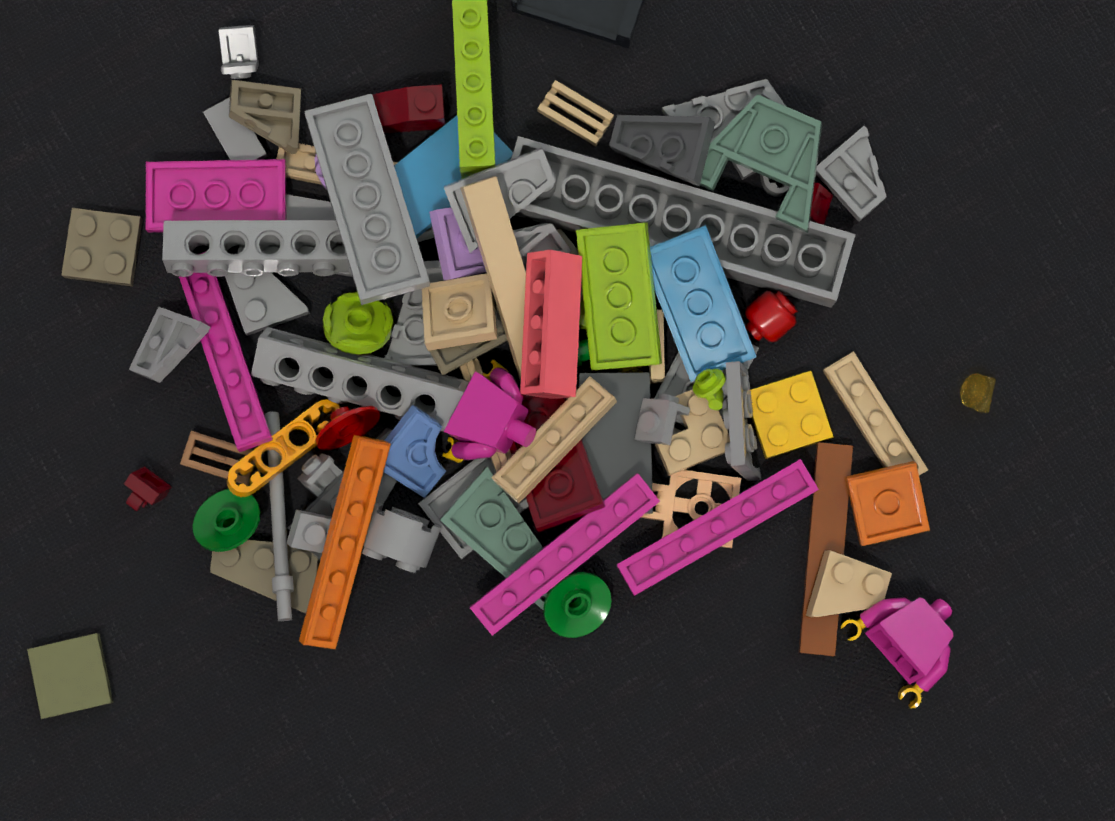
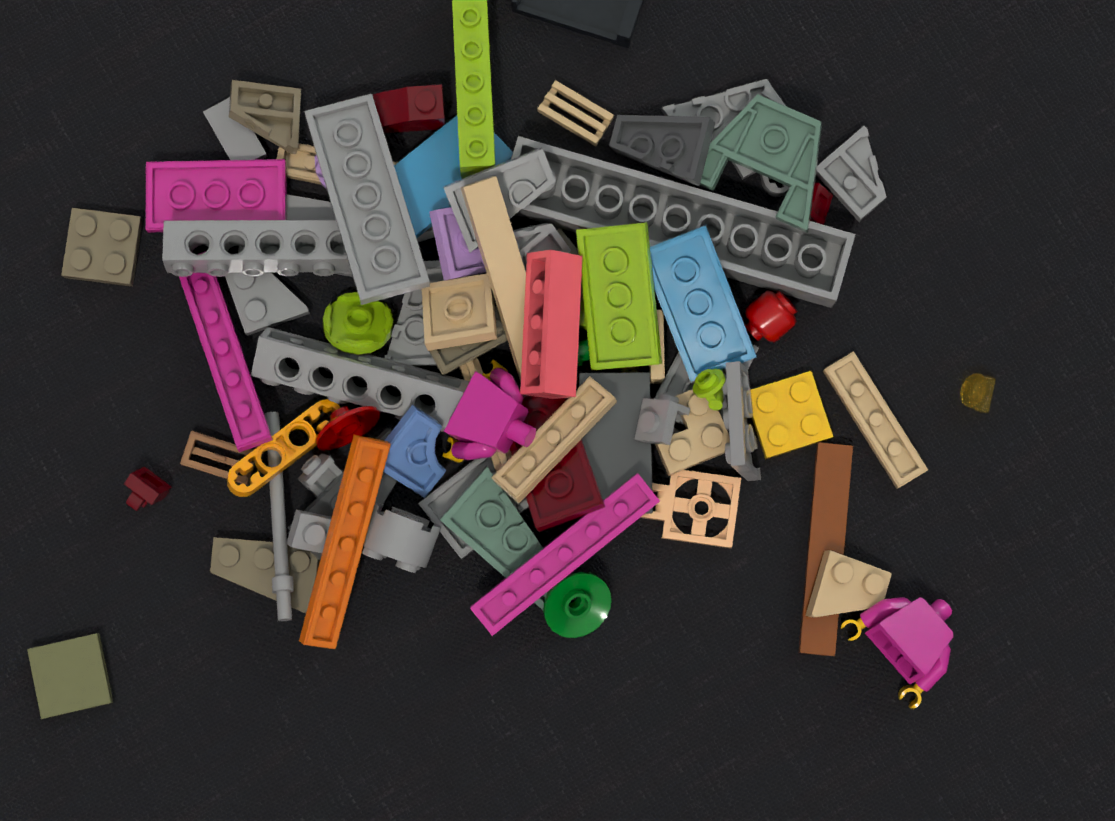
(166, 344): light grey wing -> none
(216, 515): green dish -> none
(238, 51): bracket -> none
(717, 527): dark pink plate -> none
(887, 503): orange tile -> none

